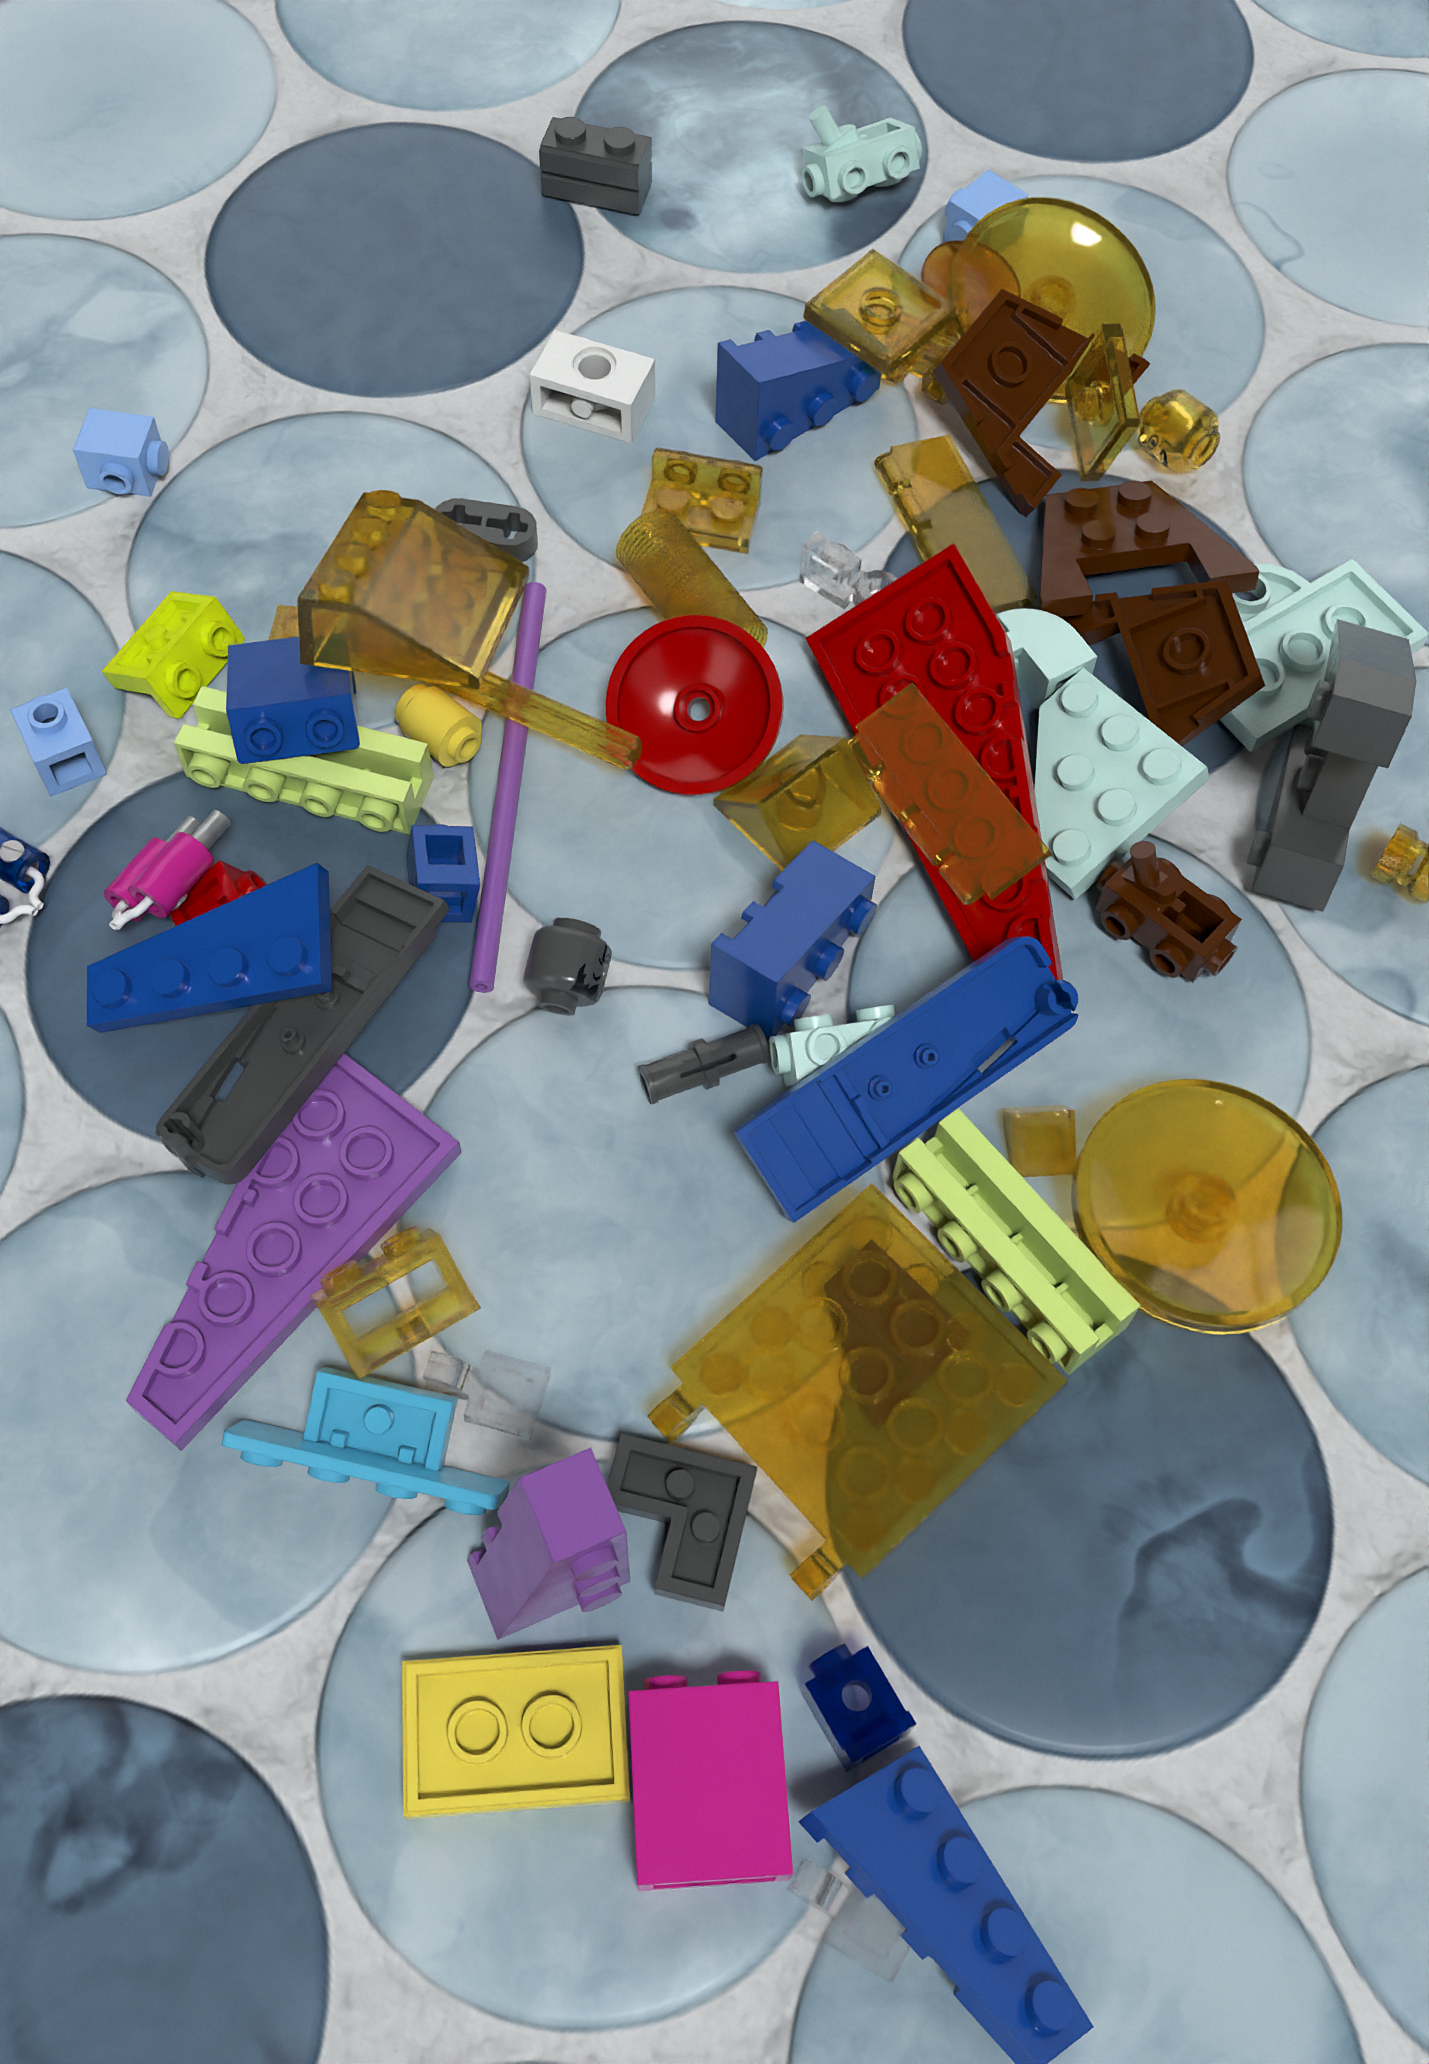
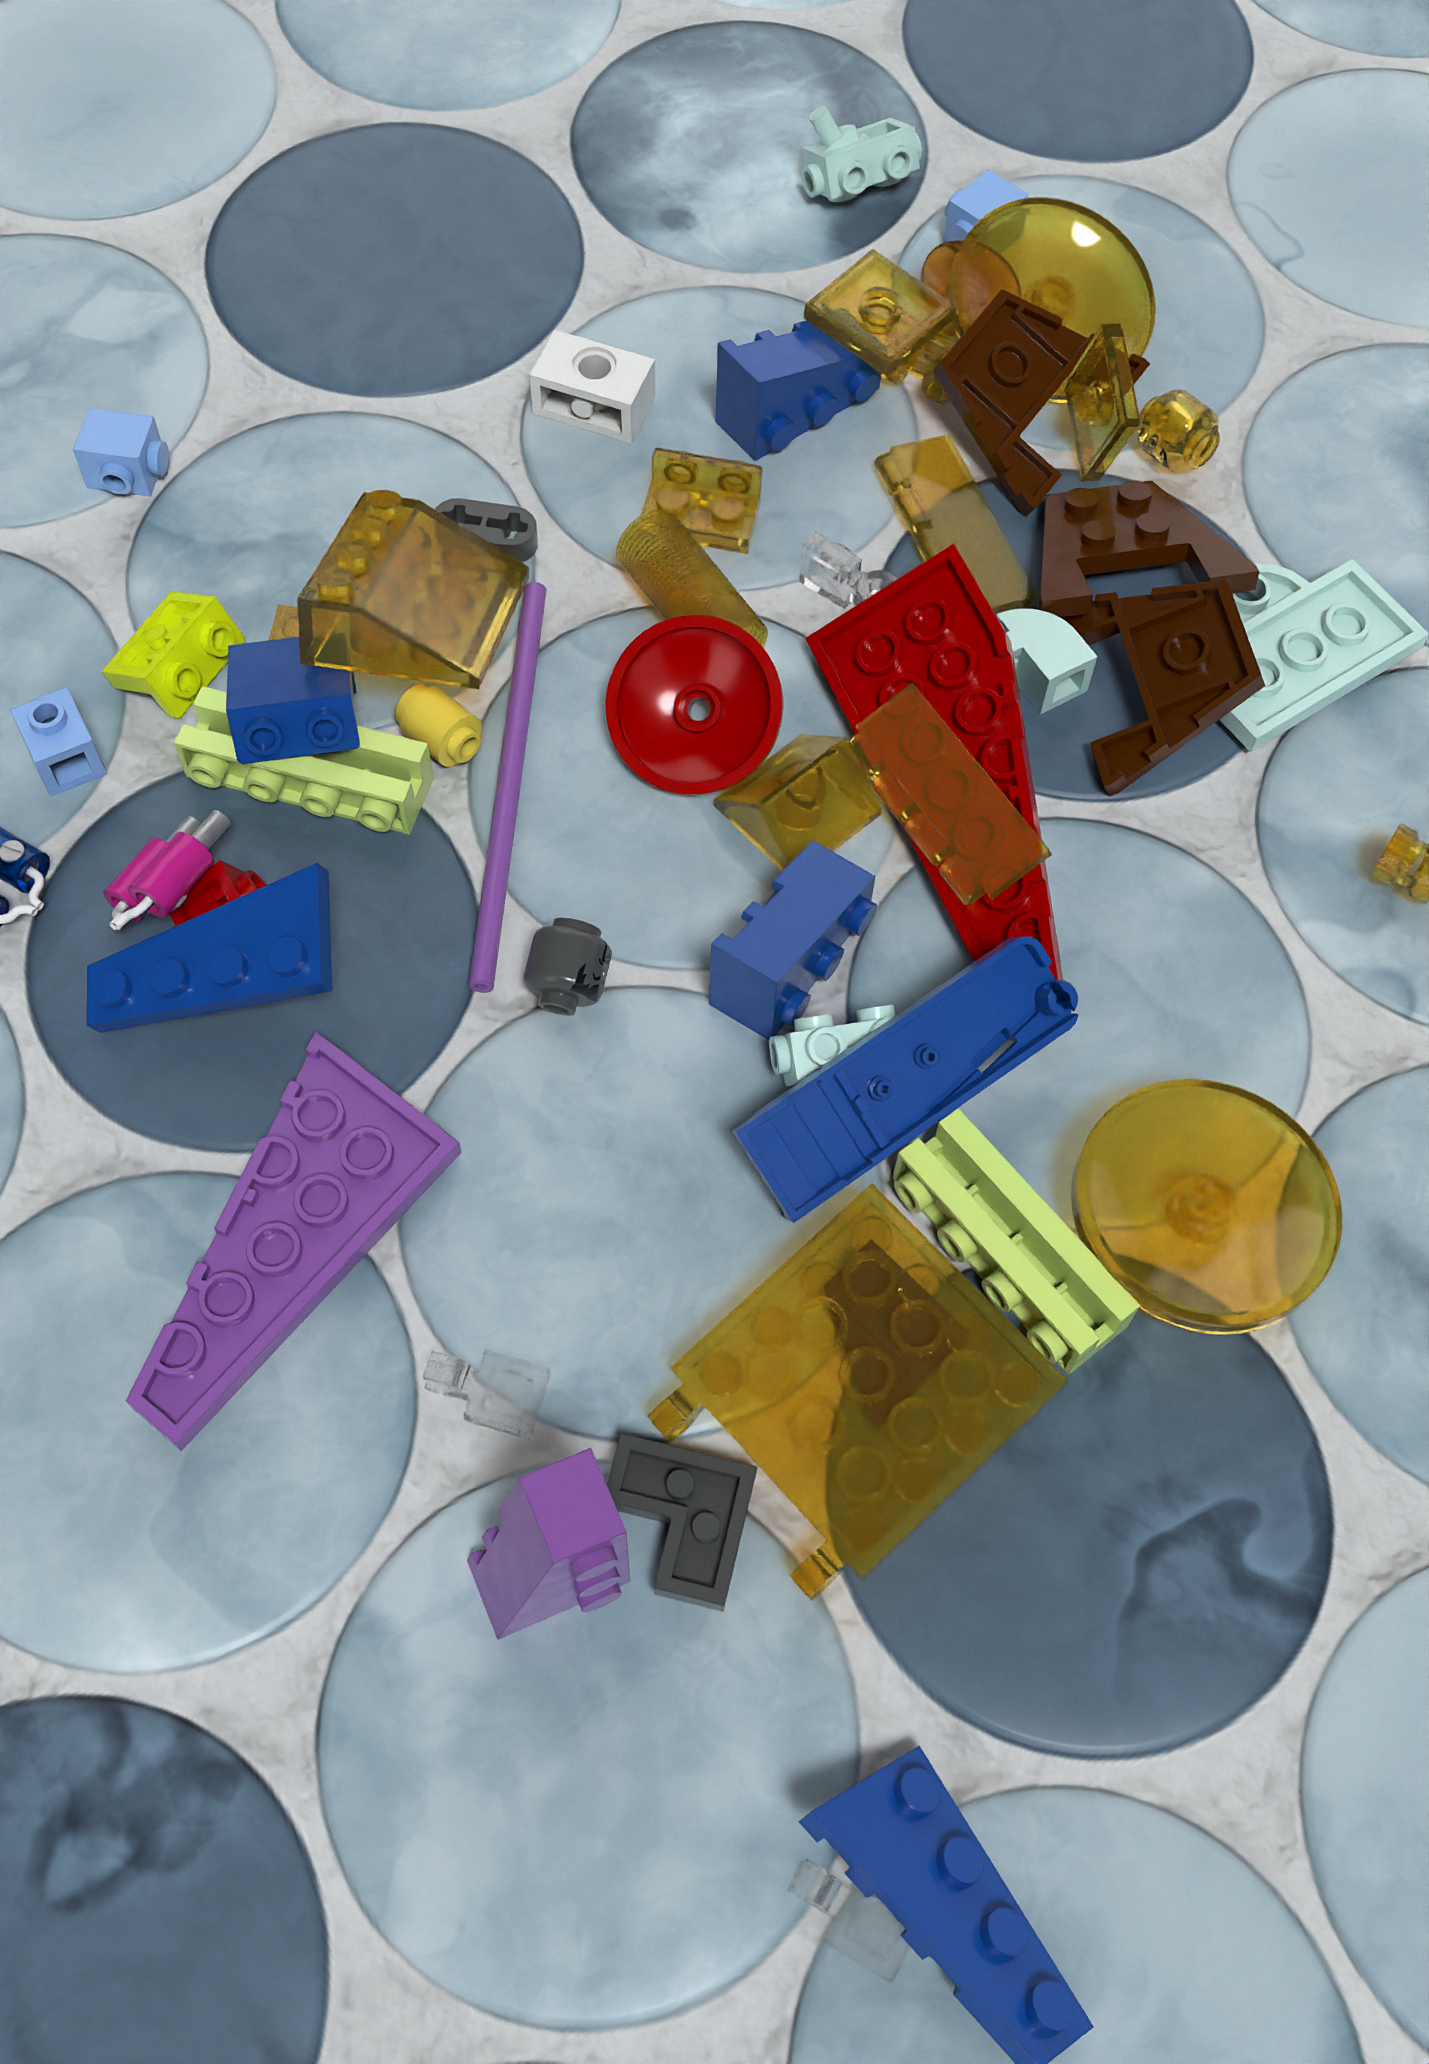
(296, 1041): dark grey piece -> none
(352, 1283): clear yellow window -> none
(376, 1435): medium azure bracket -> none
(445, 865): blue brick -> none
(514, 1732): light yellow tile -> none
(553, 719): clear yellow axle -> none
(596, 165): dark grey brick -> none
(702, 1064): dark grey pin -> none
(709, 1783): dark pink brick -> none
(851, 1733): clear blue brick -> none
(1041, 1140): clear yellow slope -> none
(1103, 779): light aqua plate -> none
(1166, 914): reddish brown brick -> none
(1330, 766): dark grey wedge -> none

